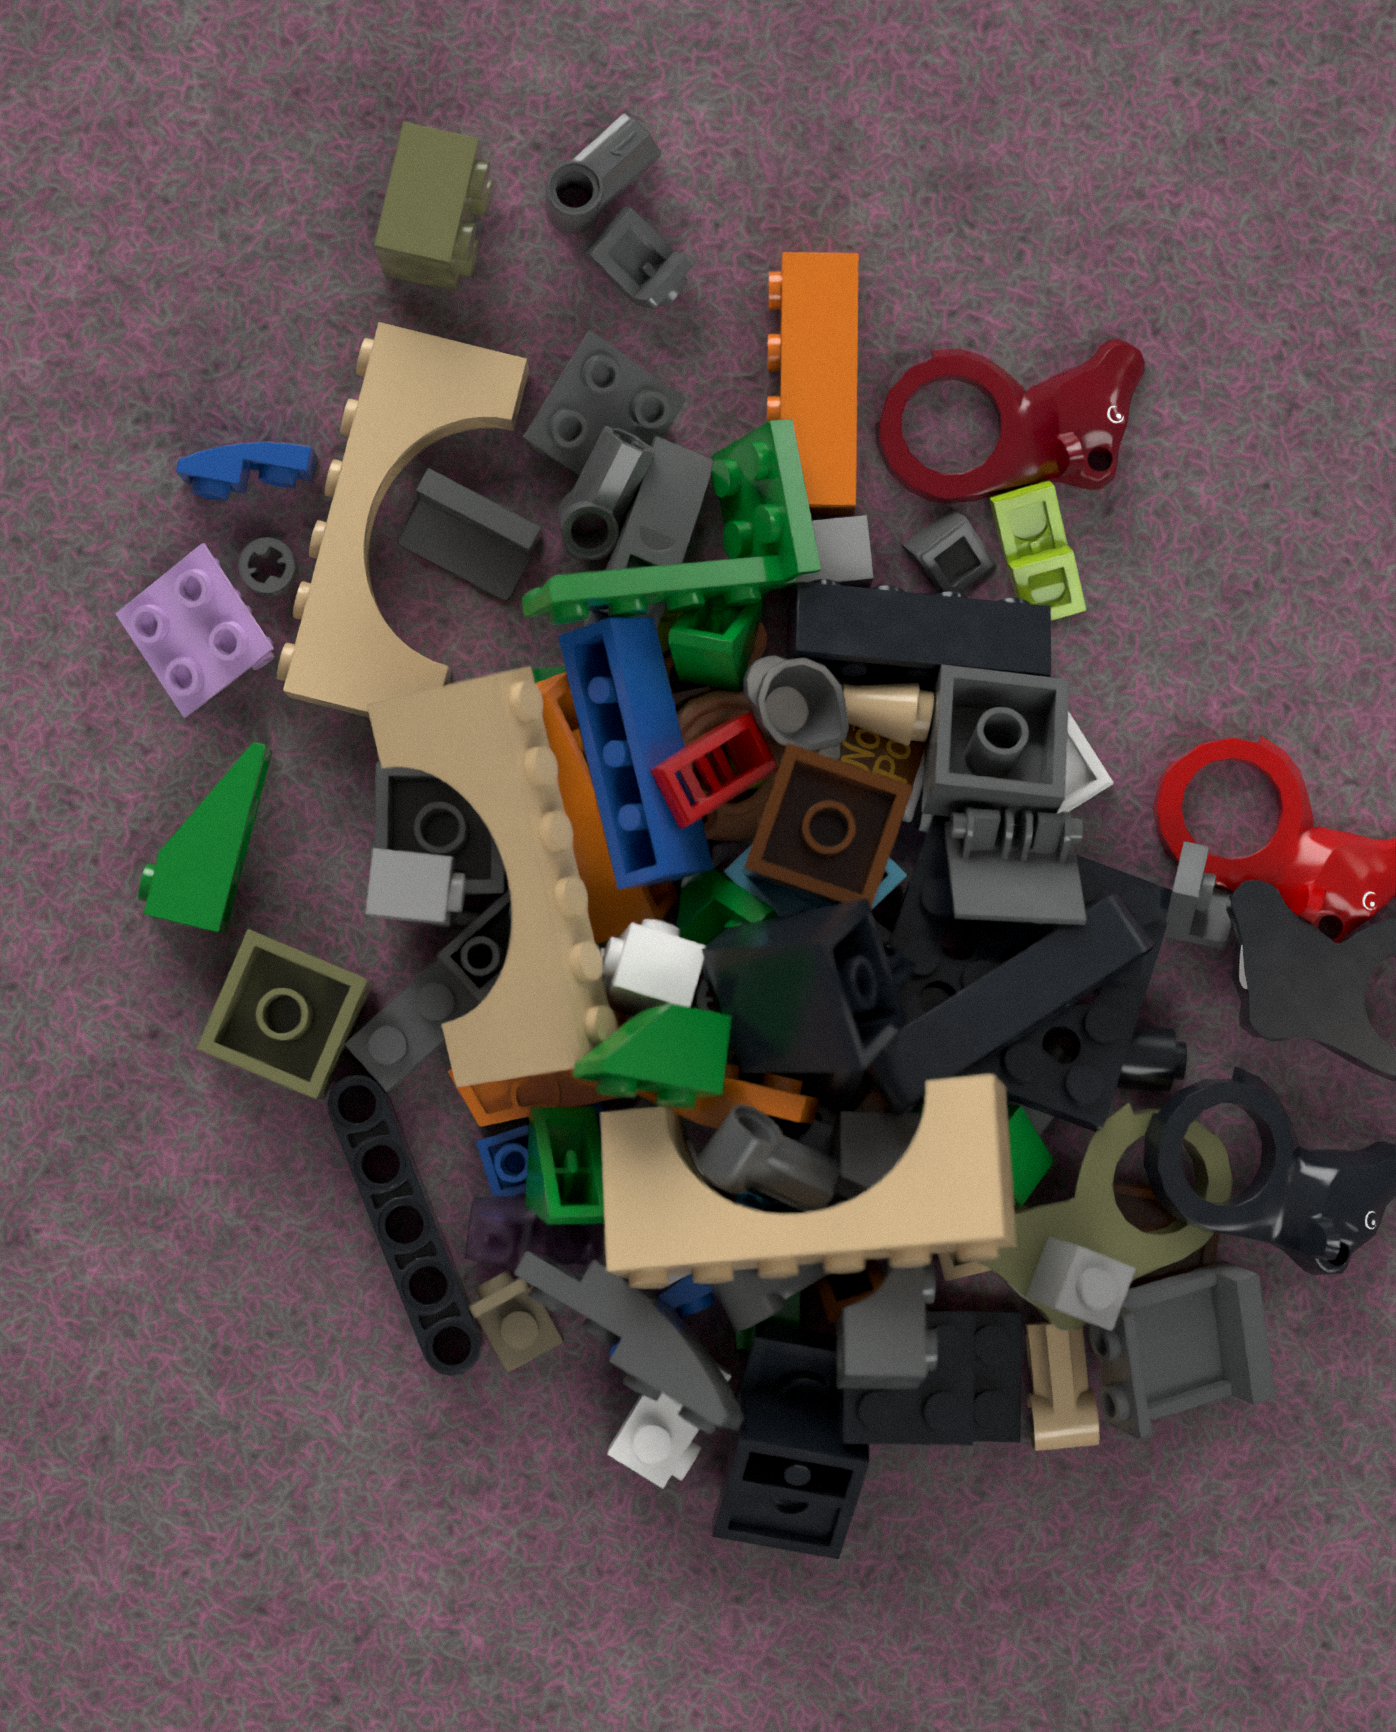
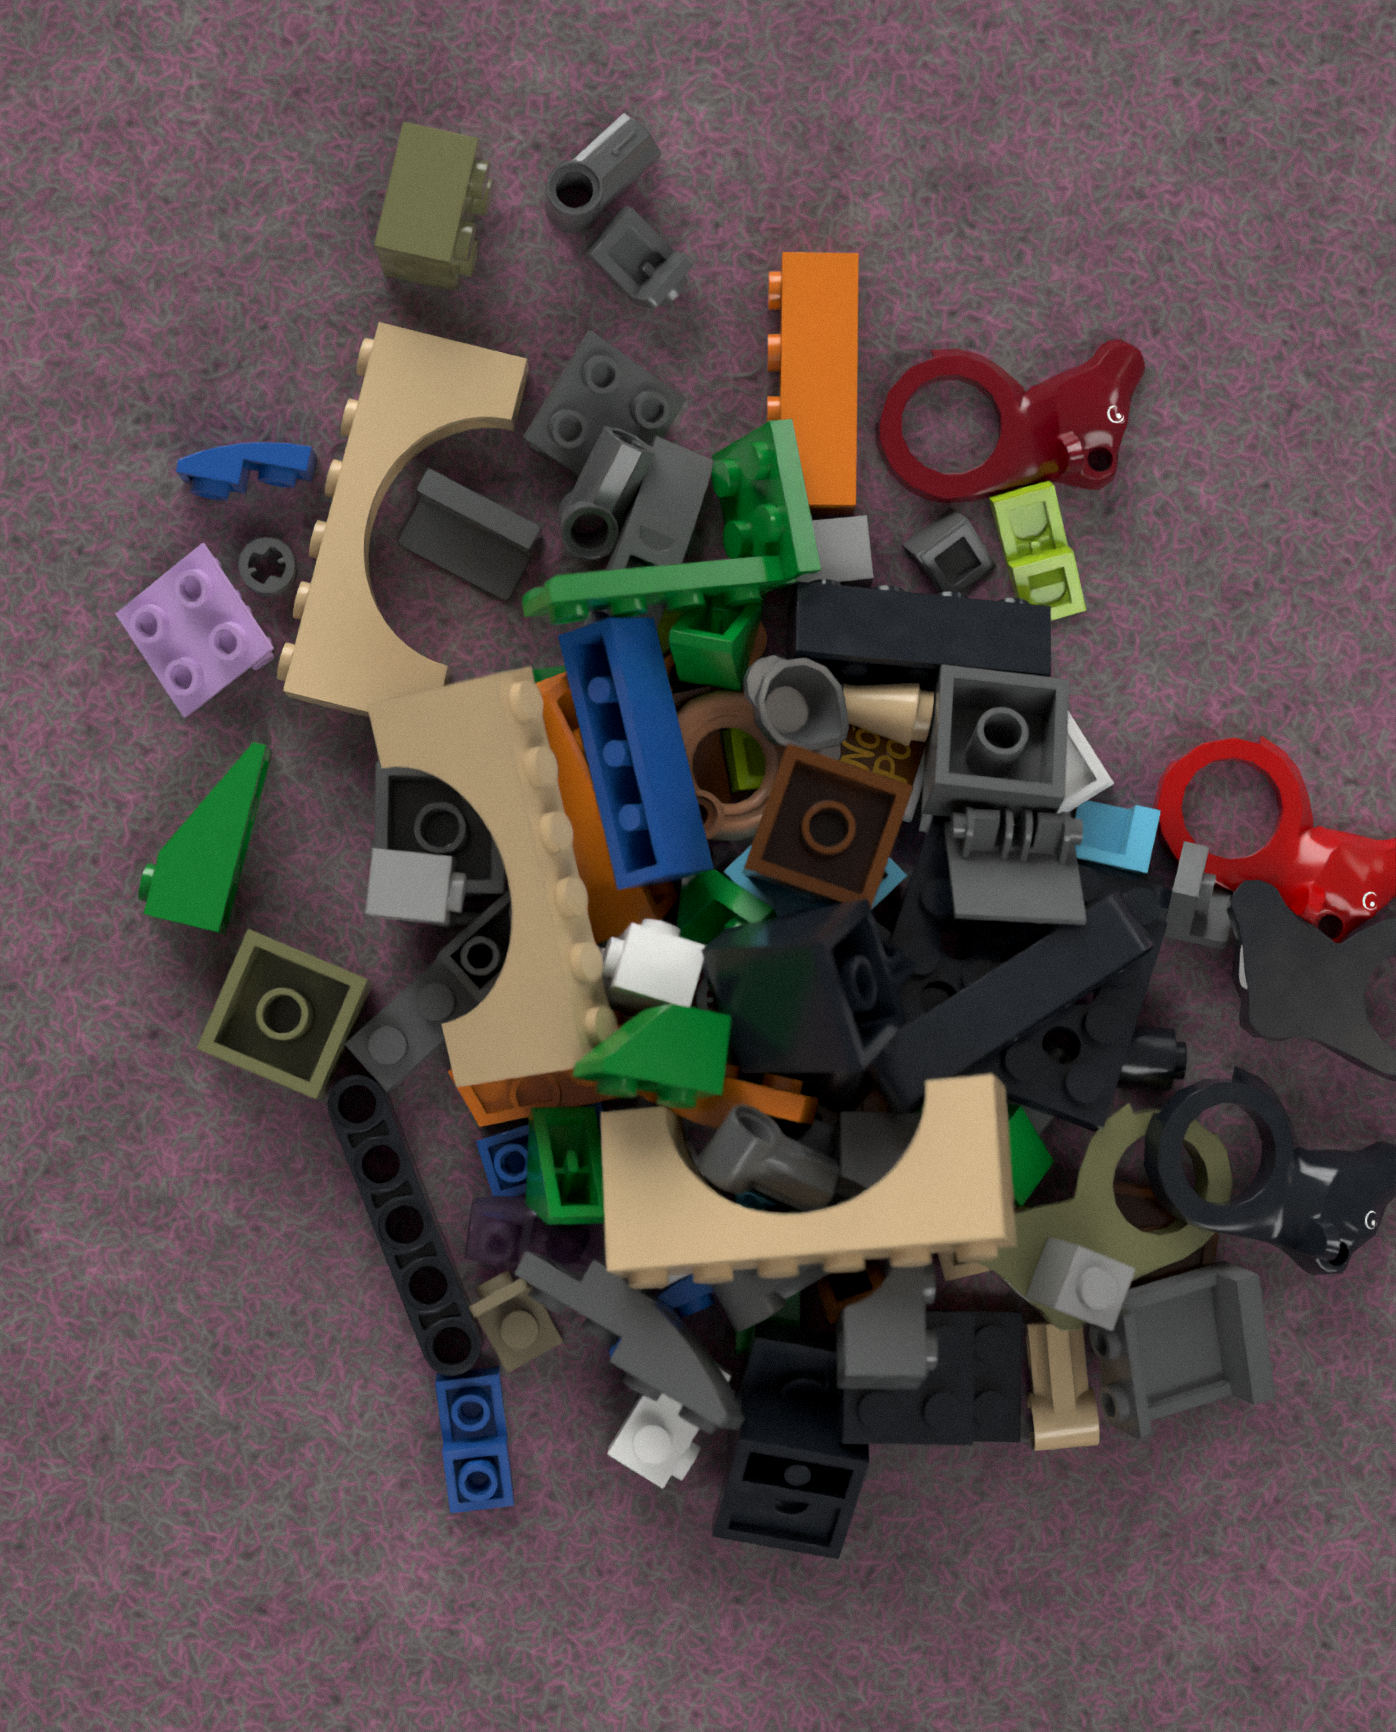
(475, 1440): none -> blue slope
(747, 752): red slope -> none
(1117, 836): none -> medium azure panel

